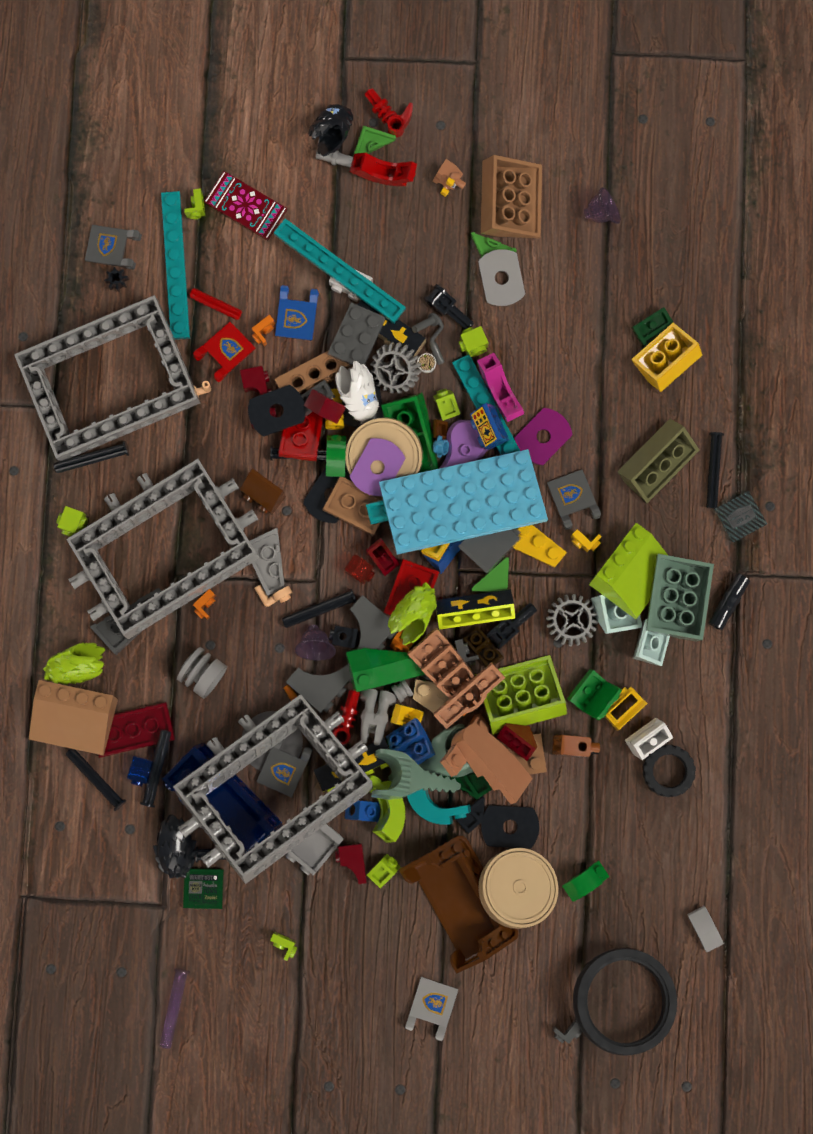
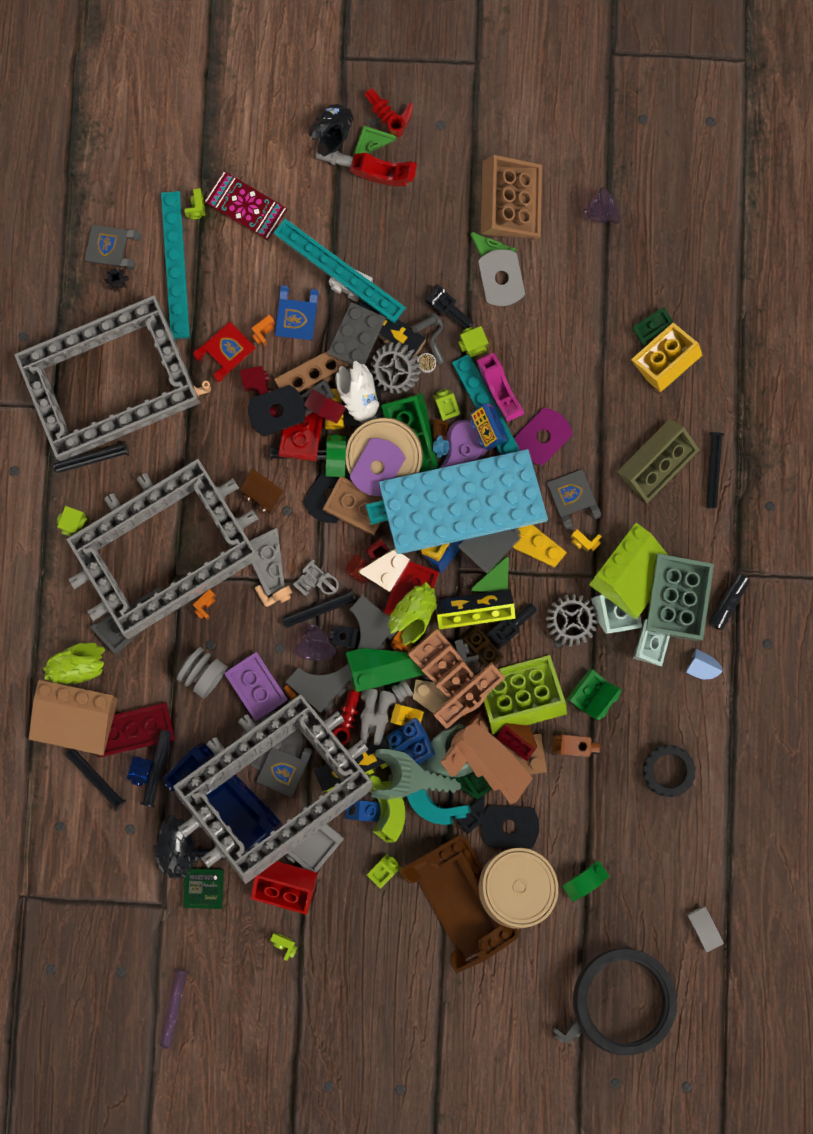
(215, 304): red axle -> none
(256, 686): none -> medium lavender plate
(285, 887): none -> red brick
(313, 576): none -> light grey piece
(353, 858): dark red arch -> none
(385, 569): none -> wing
(433, 1004): light grey flag -> none
(449, 177): nougat piece -> none
(630, 713): yellow window -> none
(649, 738): white brick -> none
(704, 666): none -> light blue brick
(740, 516): tile -> none

